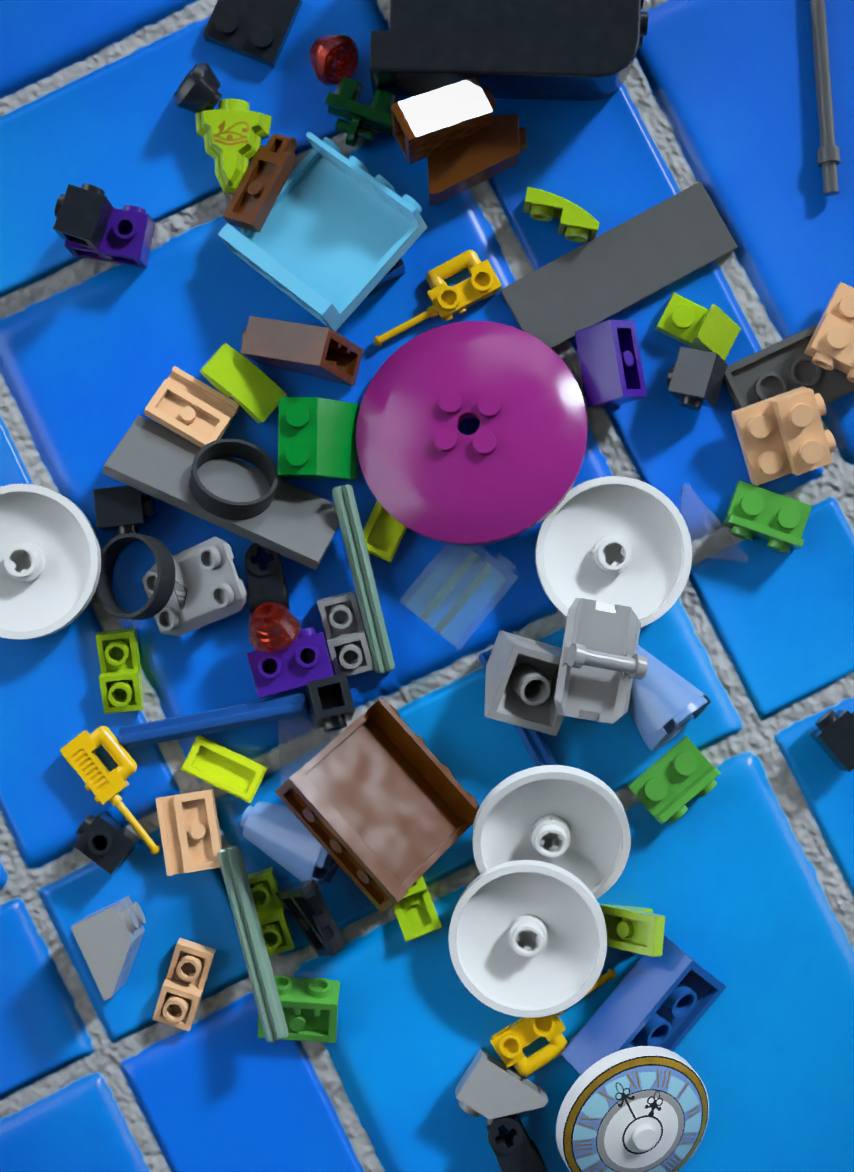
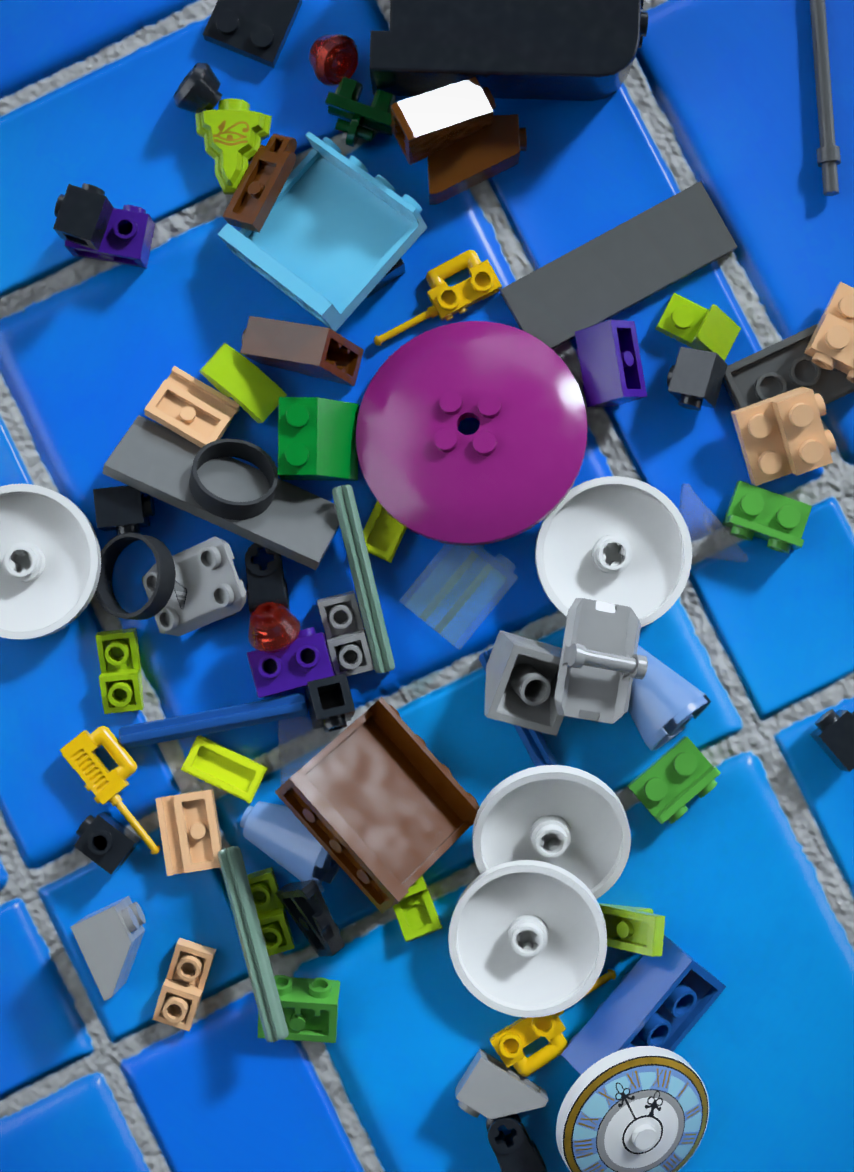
(574, 221): lime slope -> none

